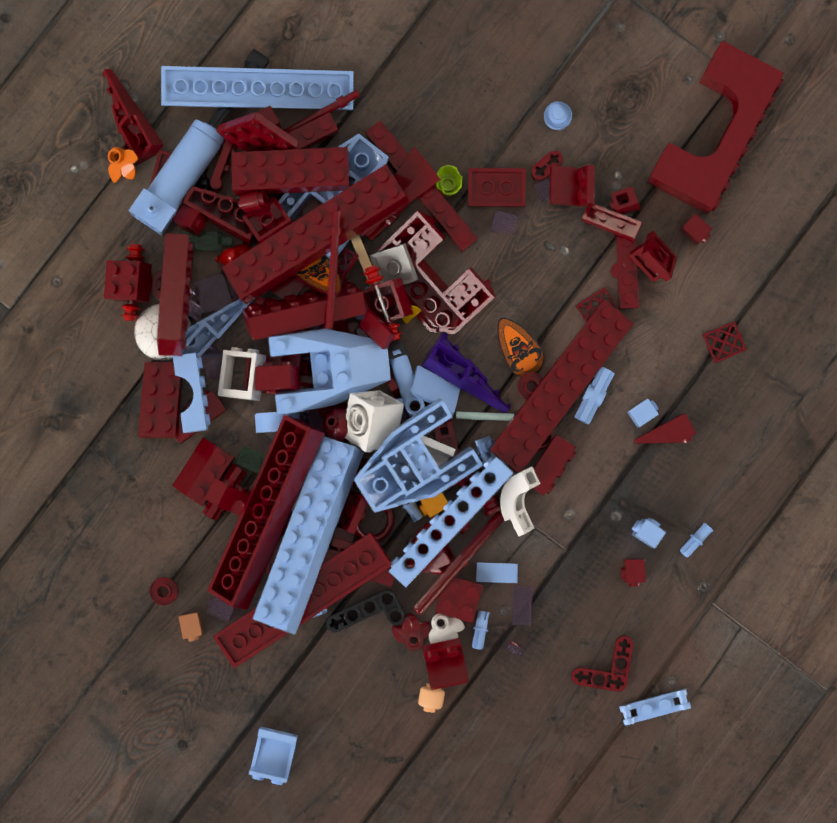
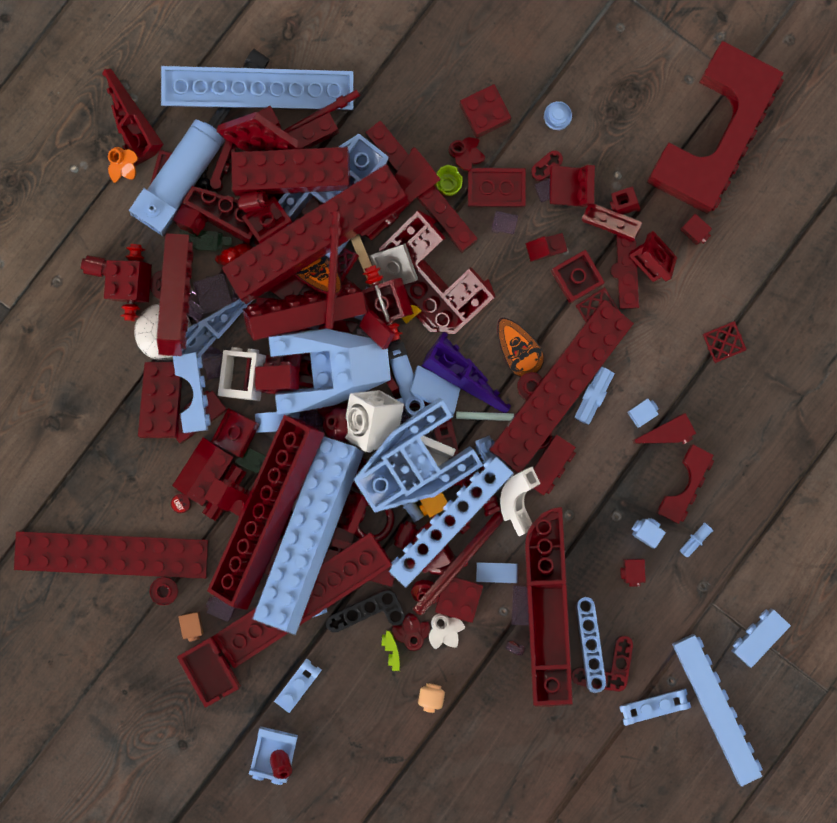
(94, 266): none -> dark red brick
(111, 554): none -> dark red plate
(180, 503): none -> tile
(208, 672): none -> dark red piece
(235, 433): none -> dark red tile
(280, 764): none -> dark red brick
(297, 686): none -> light blue plate
(390, 645): none -> lime slope
(405, 534): none -> dark red brick
(420, 588): none -> dark red plate
(445, 664): dark red bracket -> none
(468, 153): none -> dark red plate
(480, 629): light blue axle -> none
(485, 111): none -> dark red brick
(546, 247): none -> dark red slope
(548, 611): none -> dark red slope
(577, 276): none -> dark red brick
(588, 654): none -> light blue beam
(697, 463): none -> dark red arch
(717, 709): none -> light blue brick
(760, 637): none -> light blue brick

